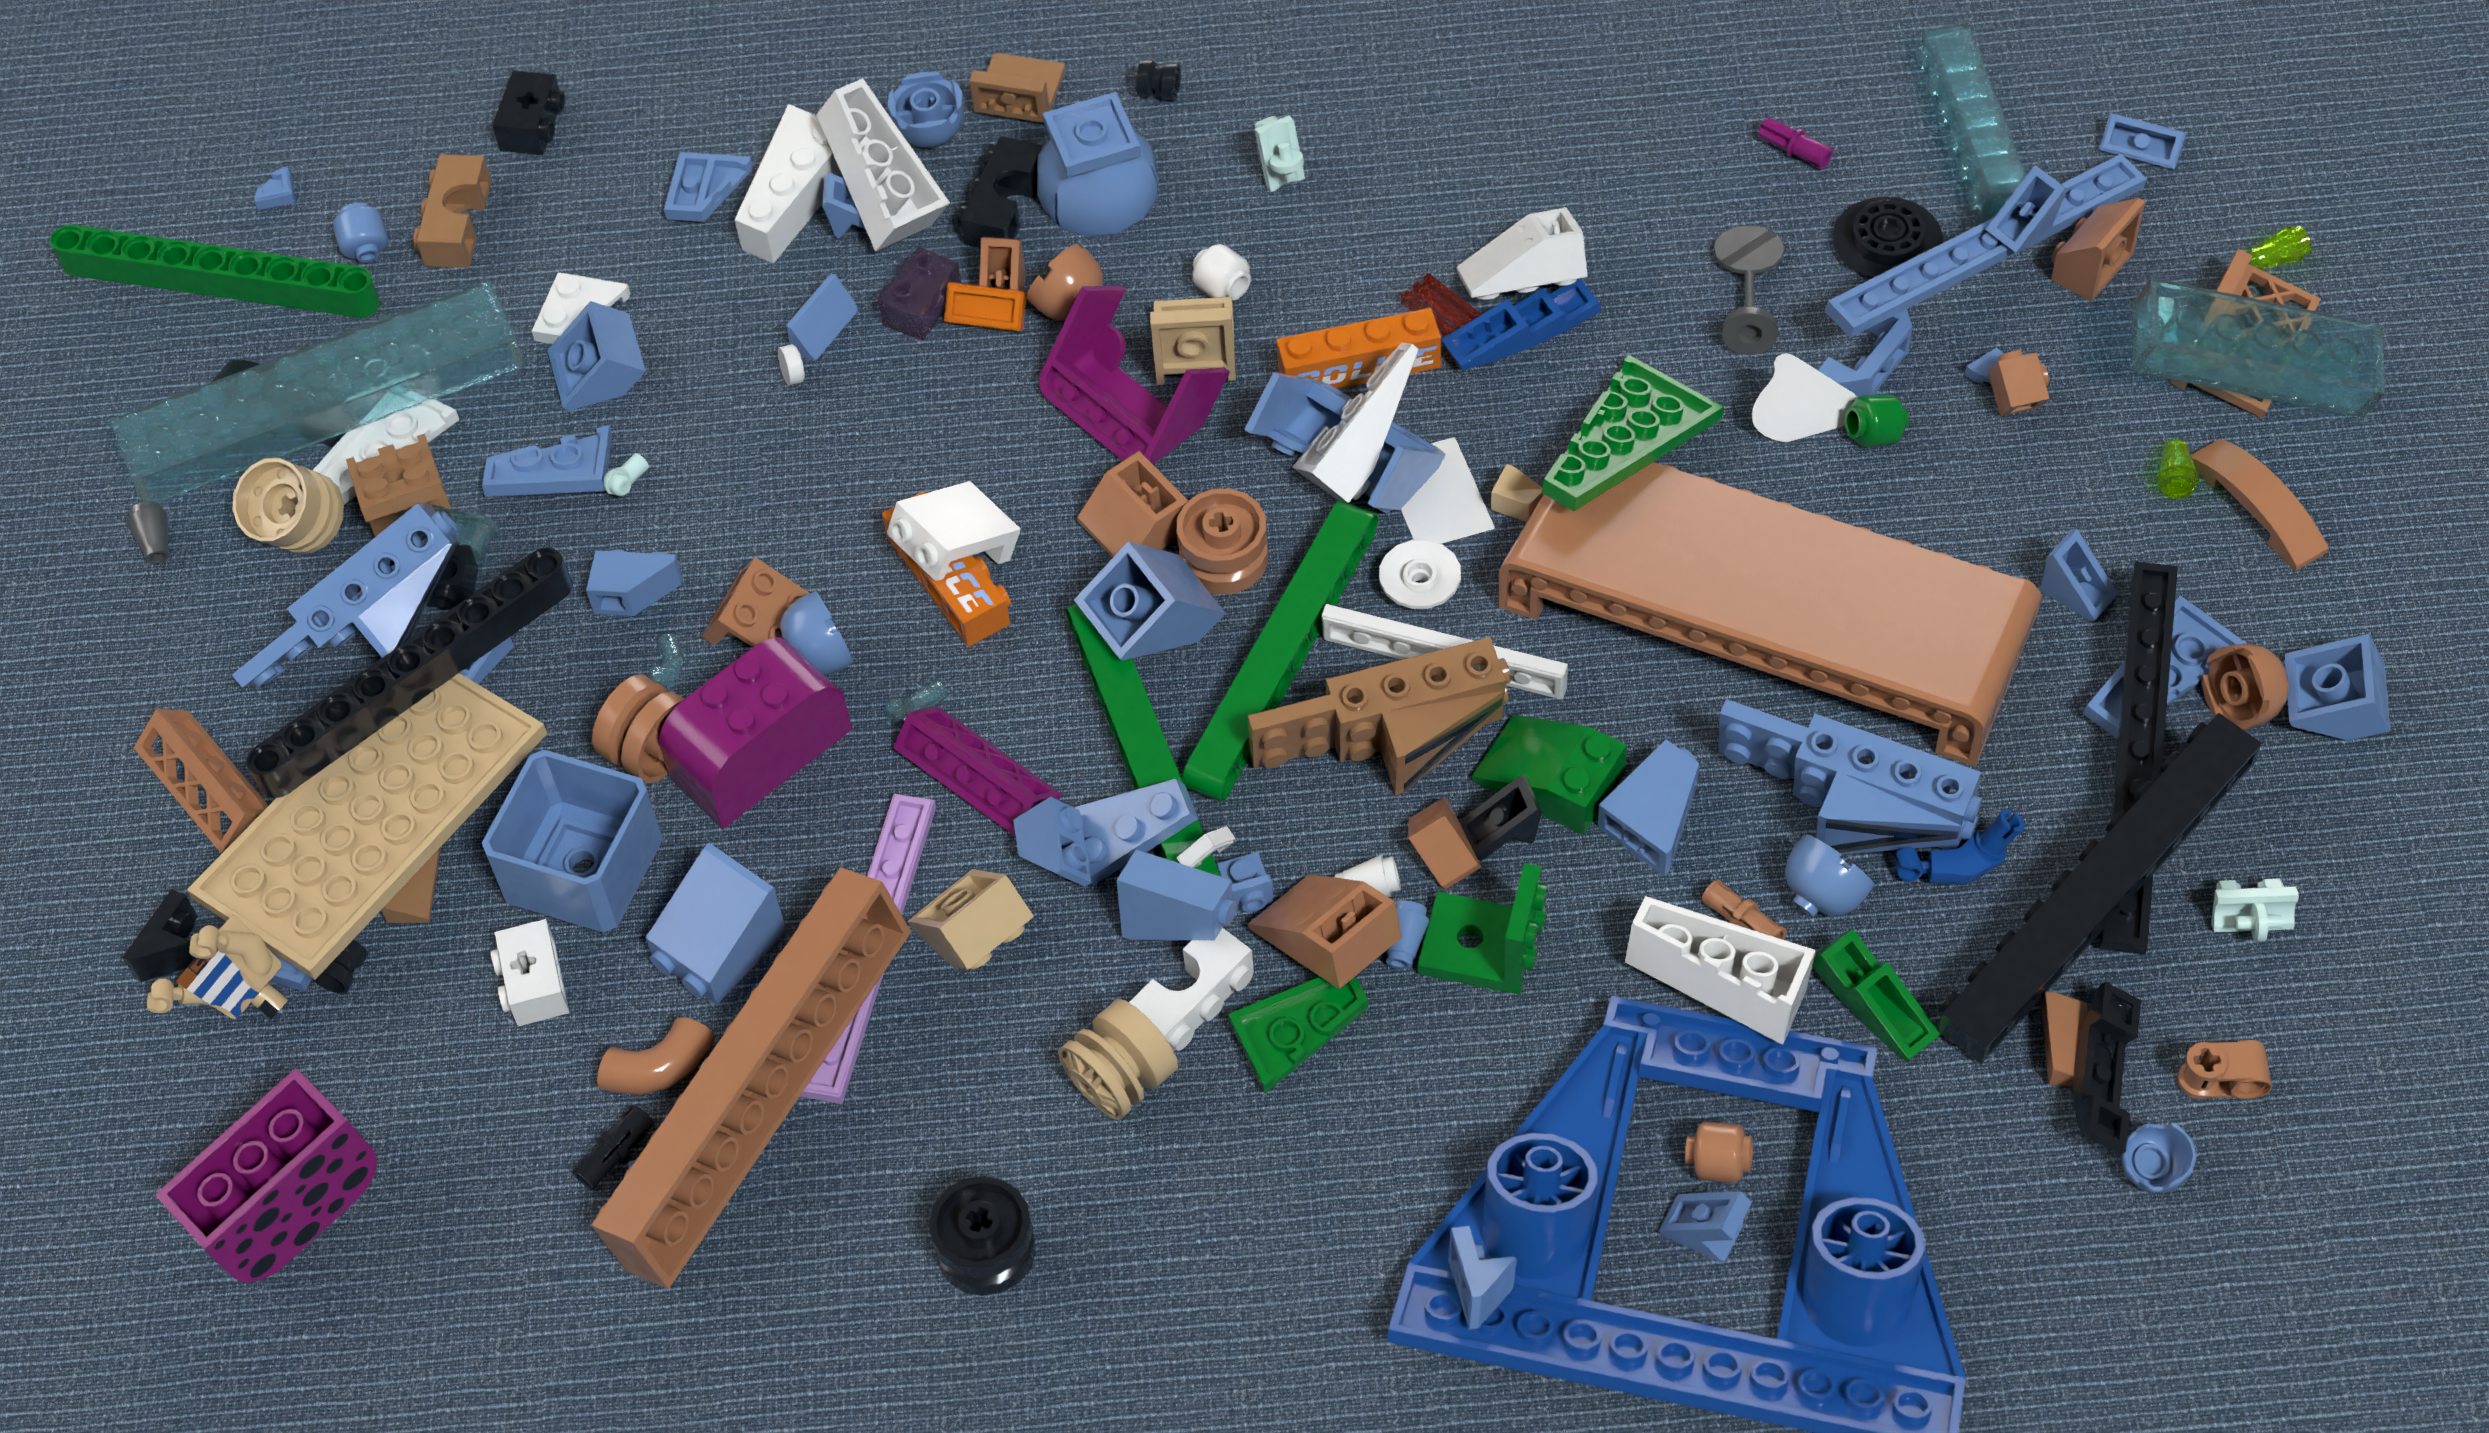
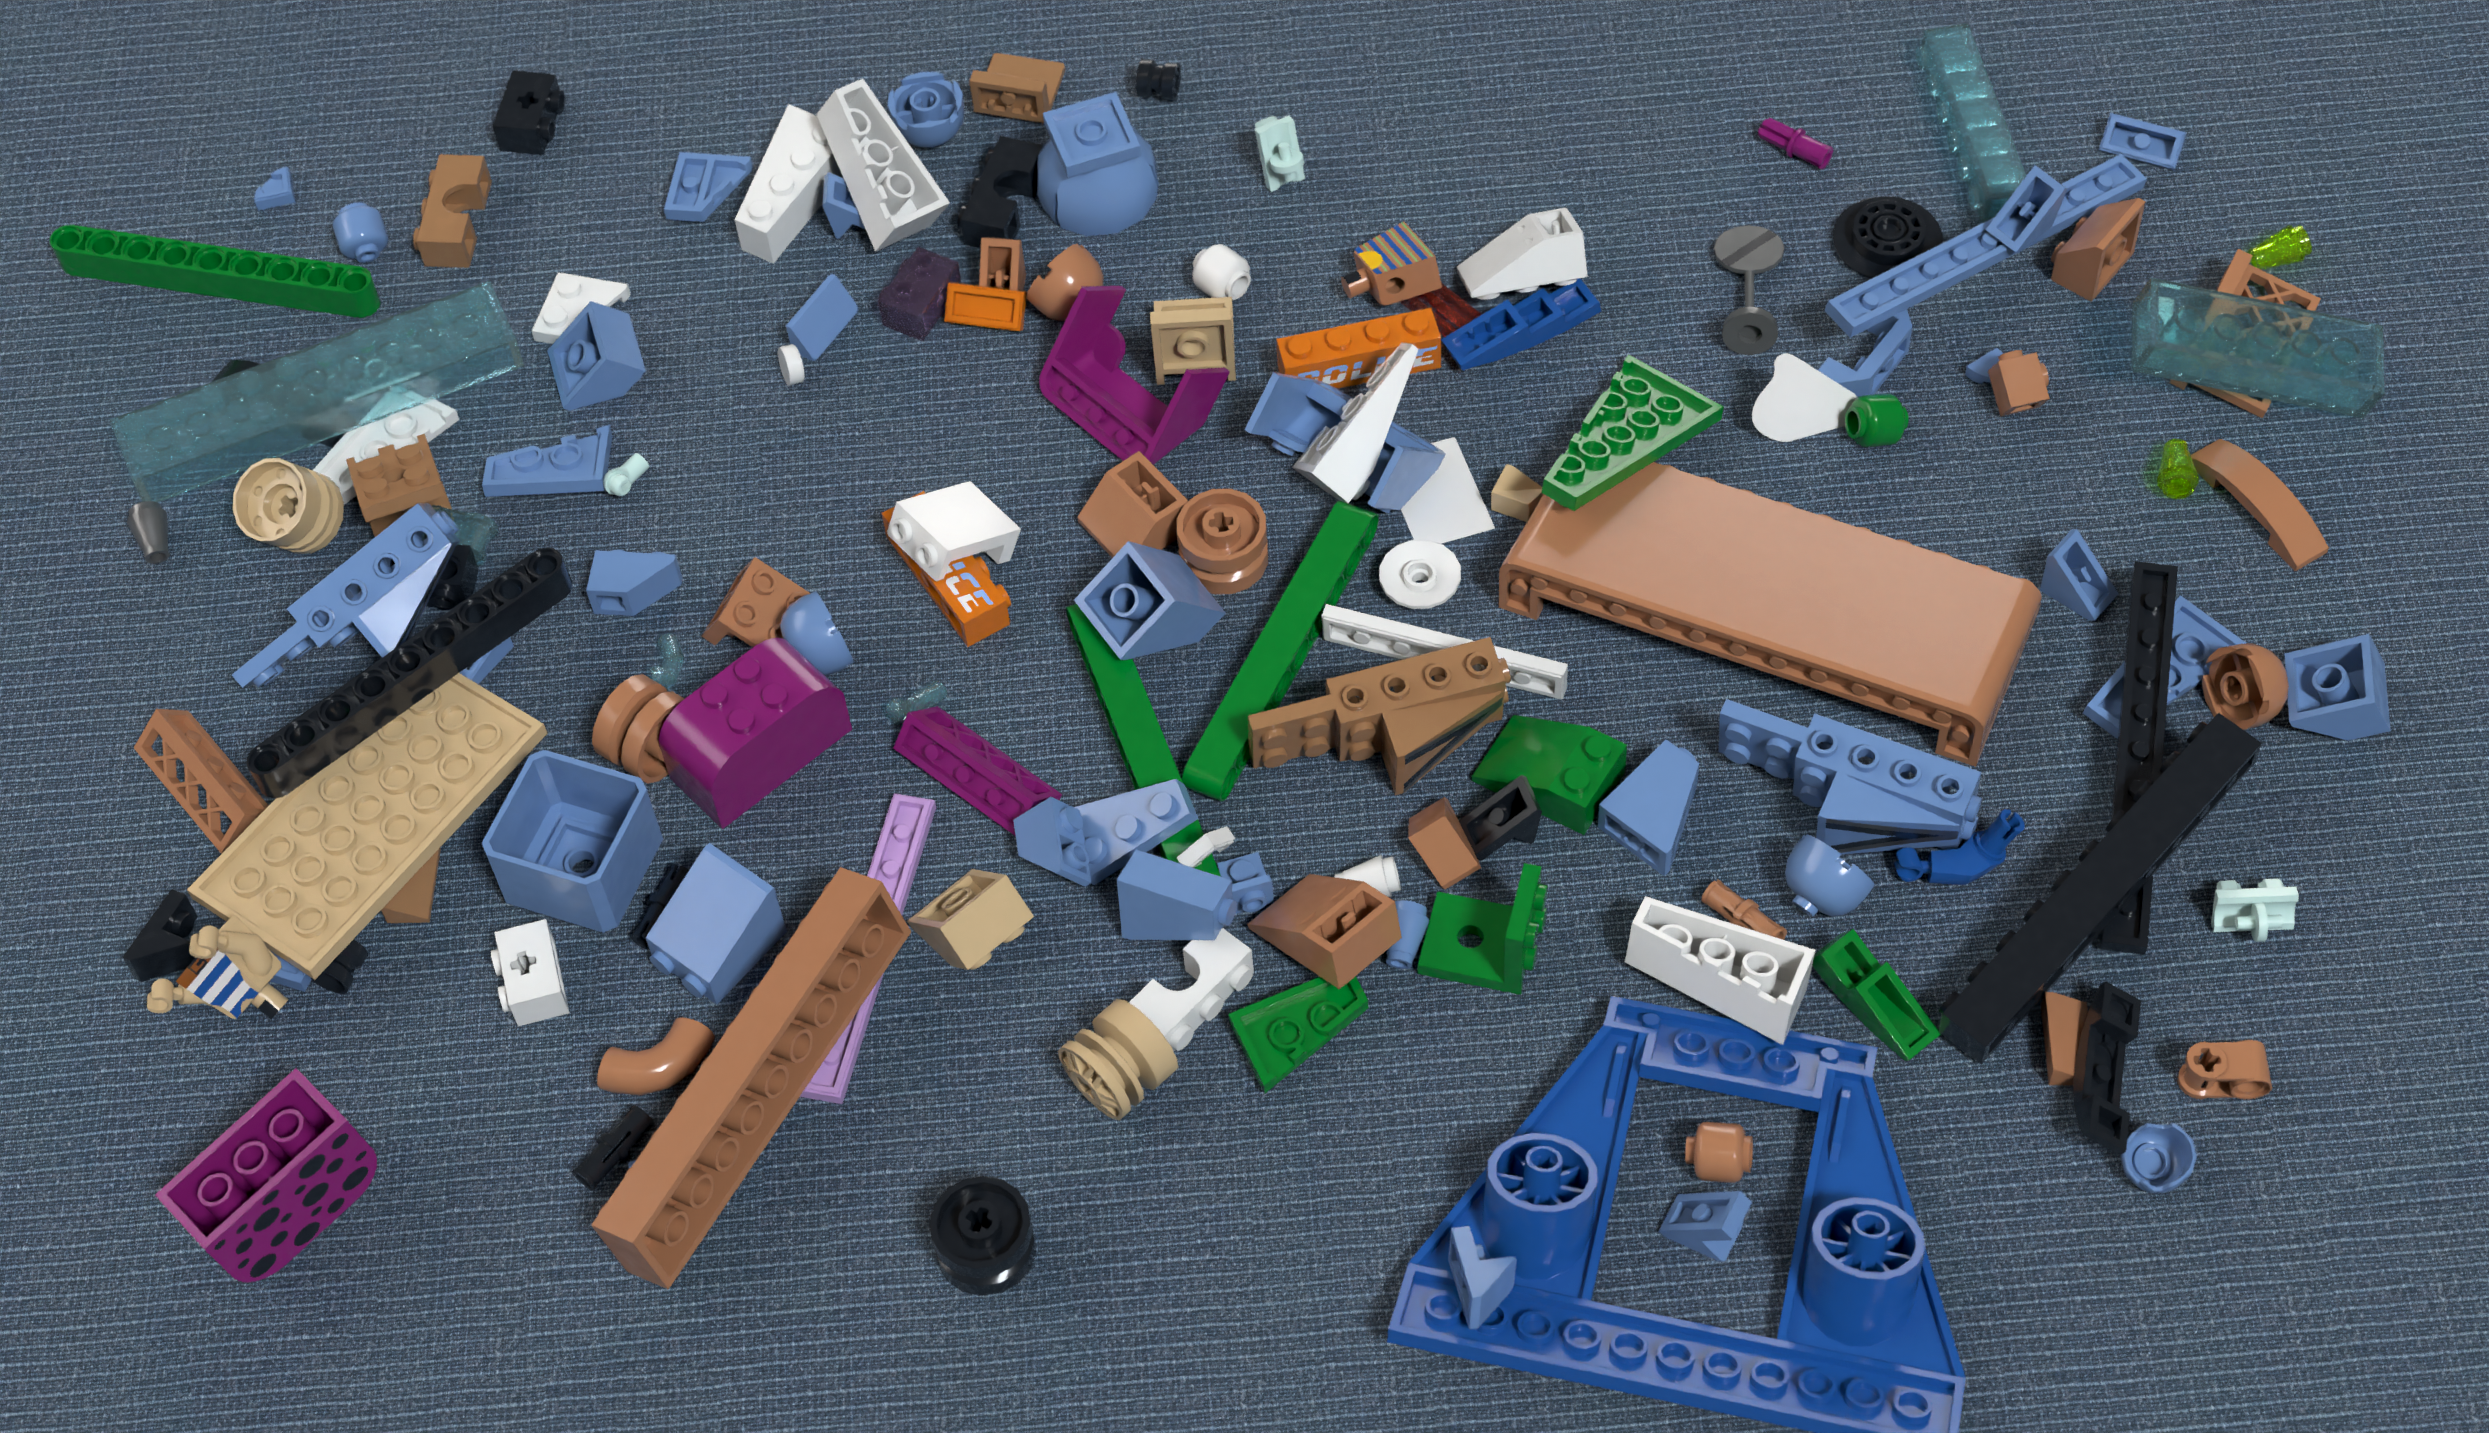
(657, 903): none -> black pin
(1393, 267): none -> nougat torso

